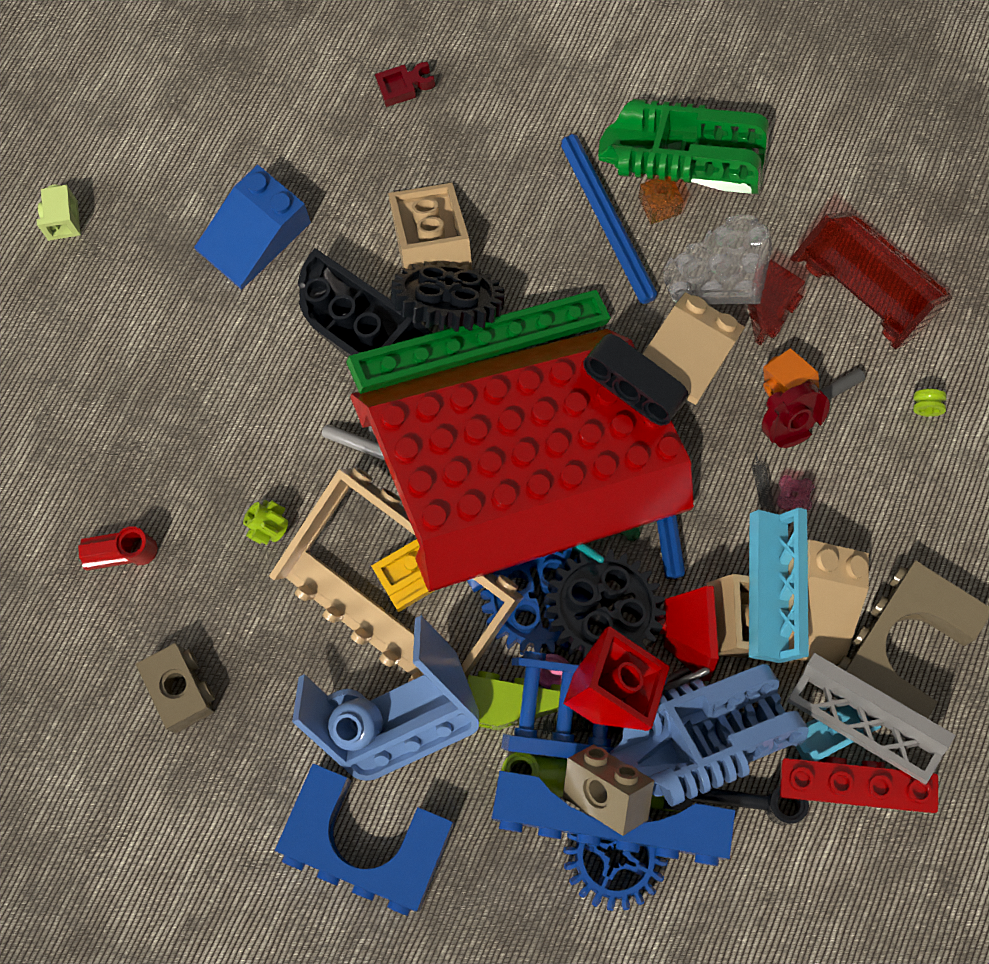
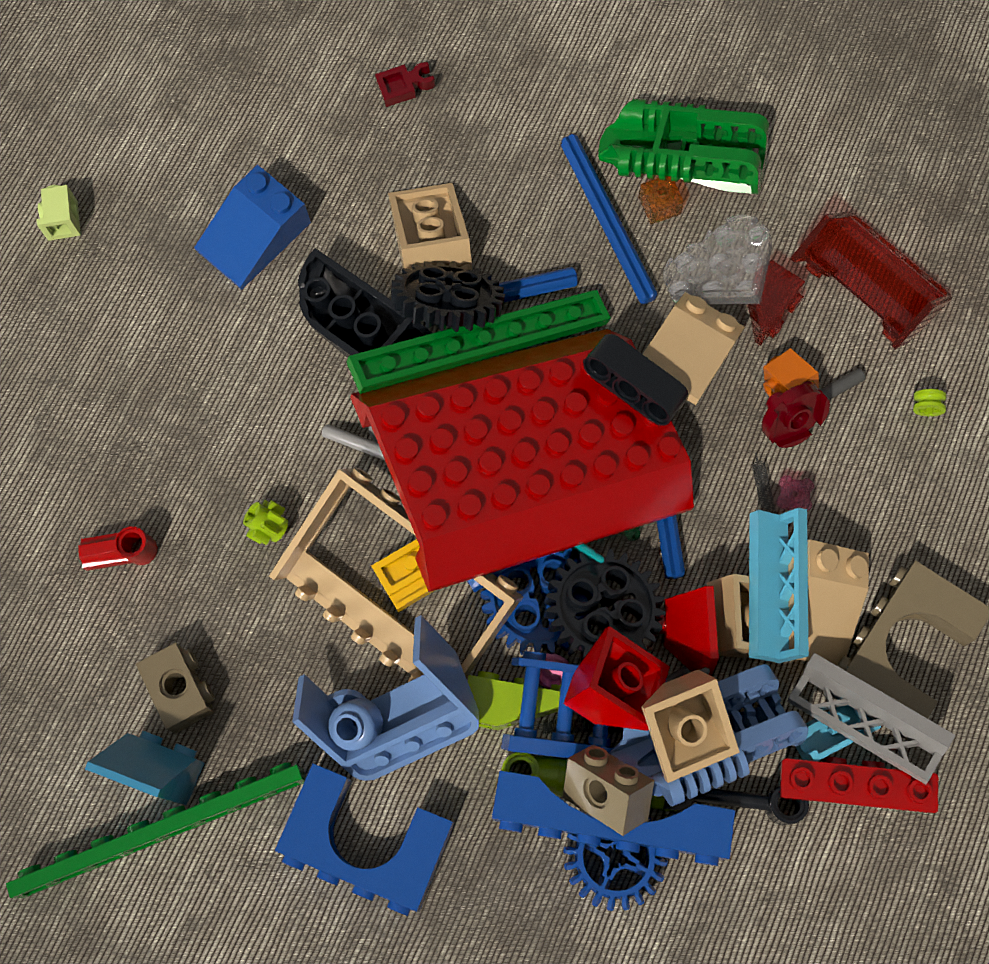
(144, 835): none -> green plate
(149, 766): none -> dark azure slope
(539, 284): none -> blue axle
(689, 725): none -> tan slope

